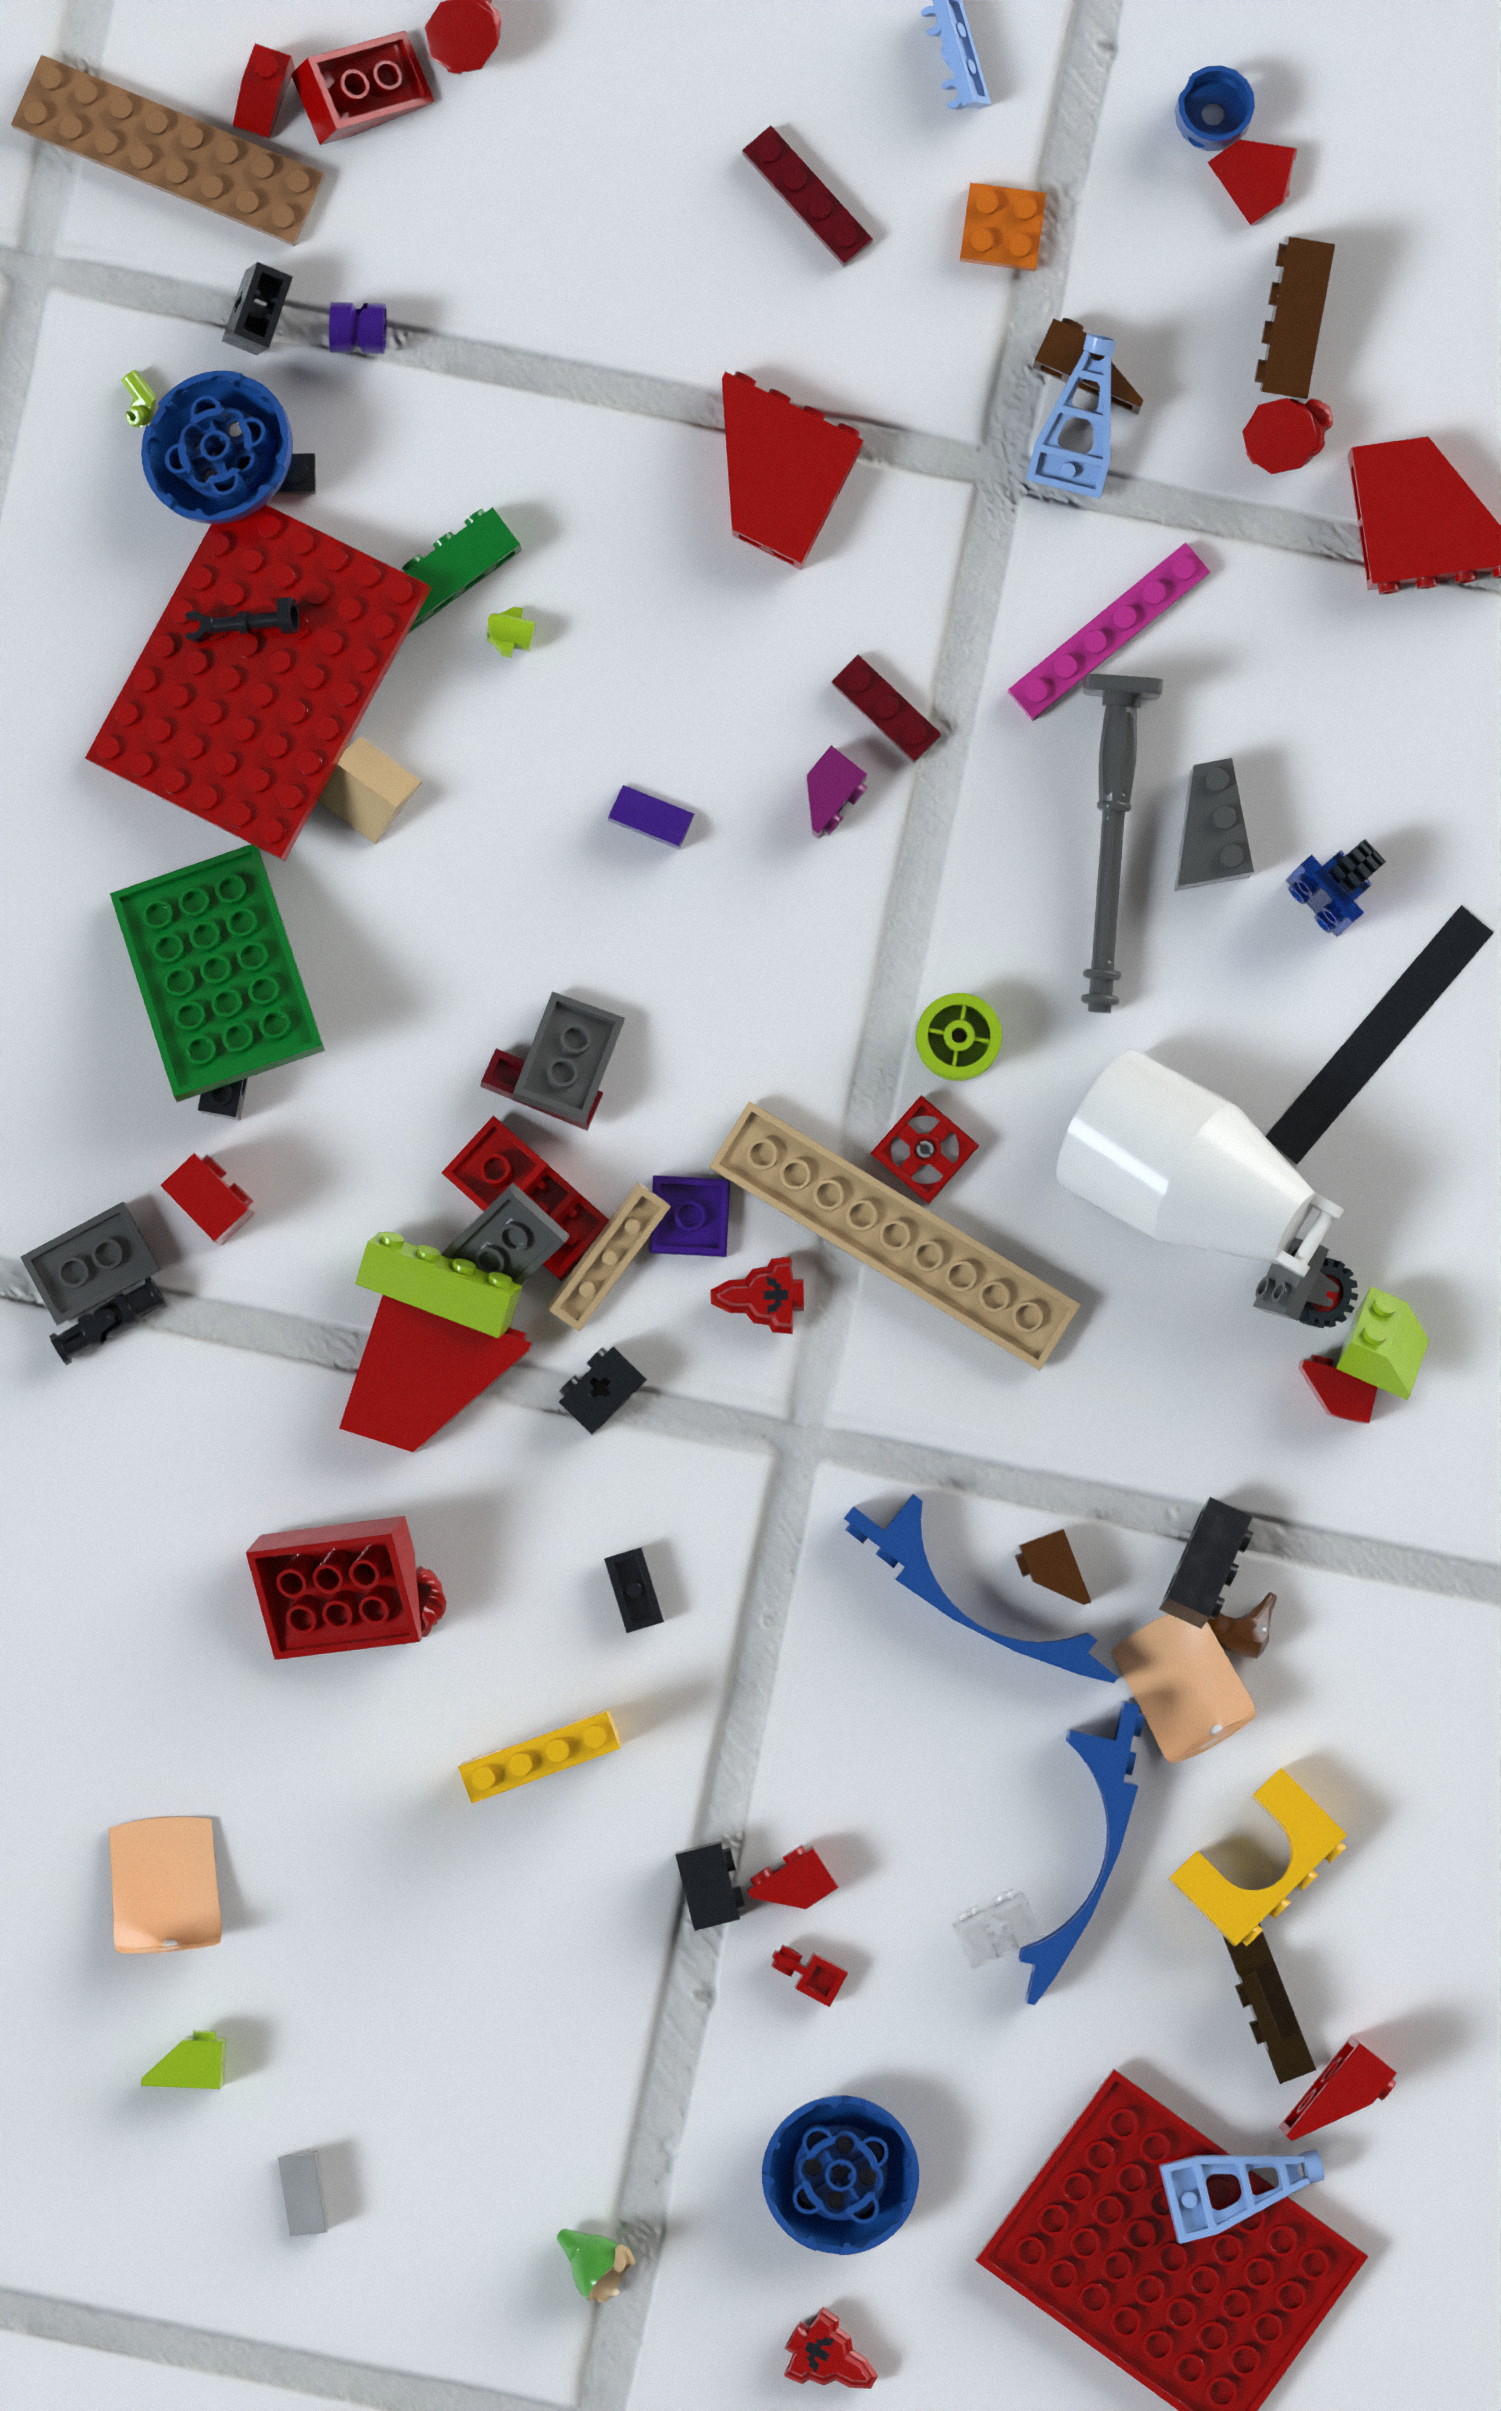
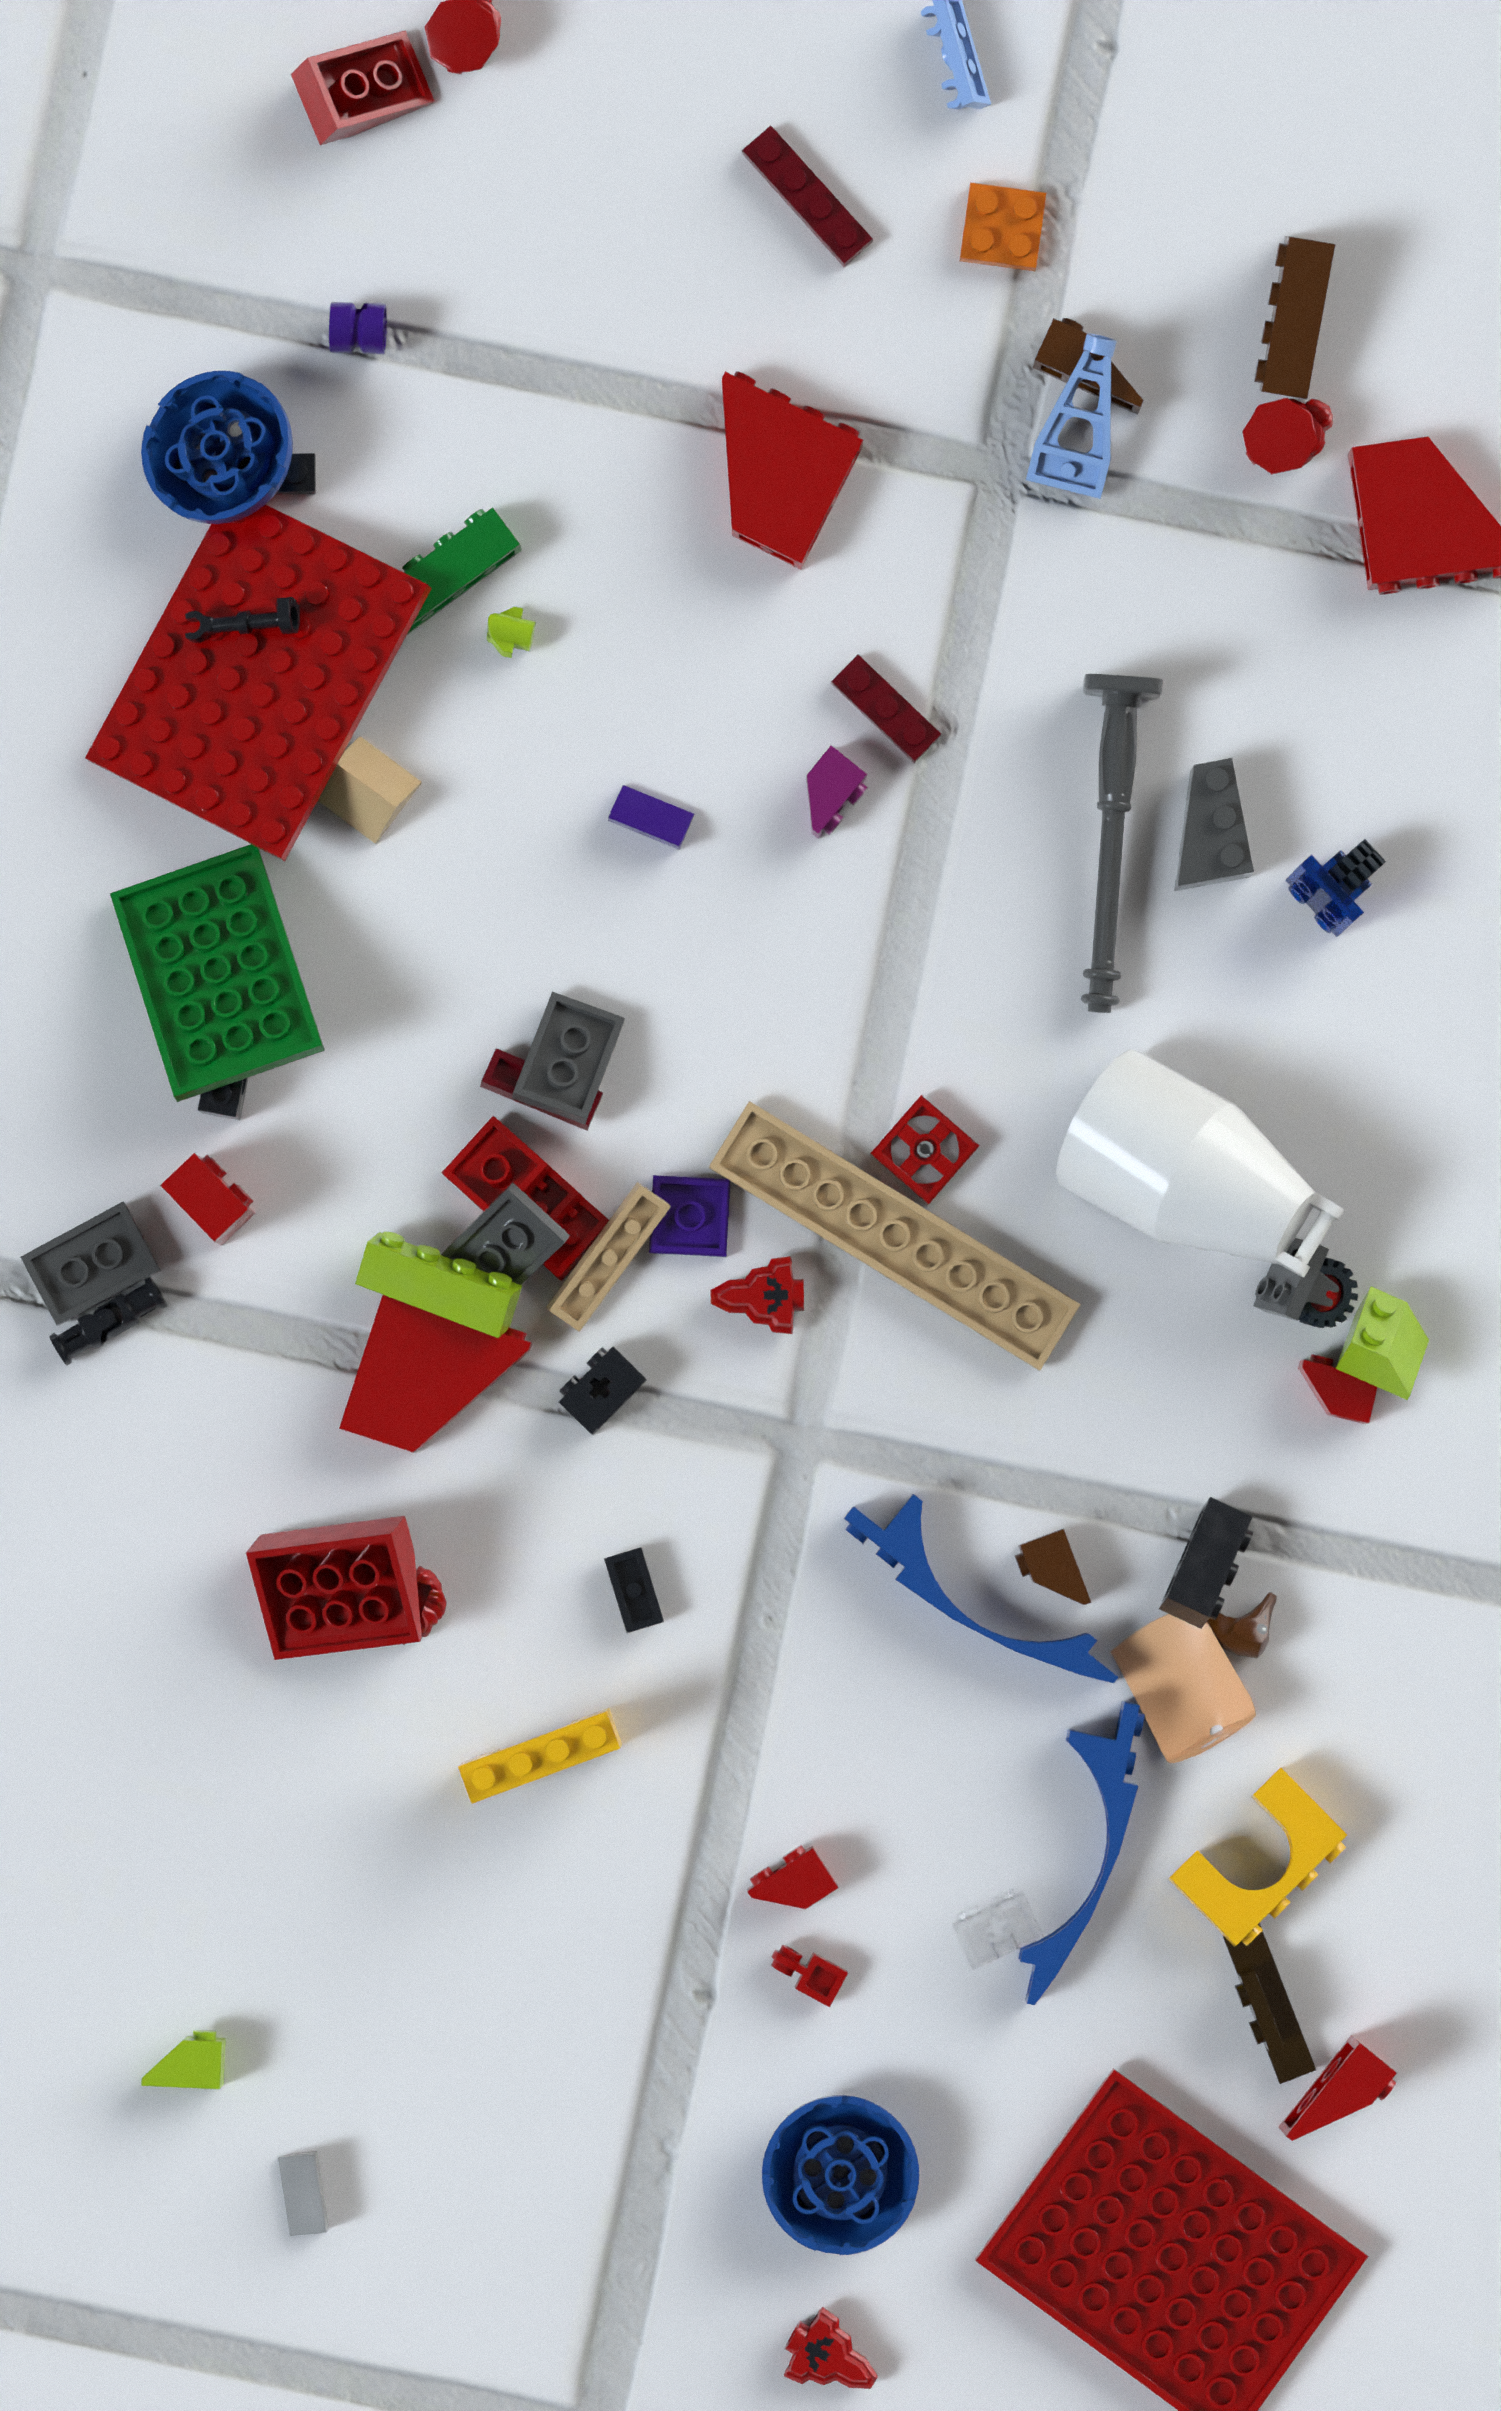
(143, 400): lime arm -> none
(164, 1885): light nougat piece -> none
(167, 150): medium nougat plate -> none
(257, 308): black brick -> none
(263, 90): red slope -> none
(595, 2263): bright green hat -> none
(709, 1885): black brick -> none
(942, 1053): lime wheel -> none
(1108, 631): dark pink plate -> none
(1189, 2198): light blue plate -> none
(1220, 87): blue piece -> none
(1255, 176): red slope -> none
(1379, 1034): black sticker -> none

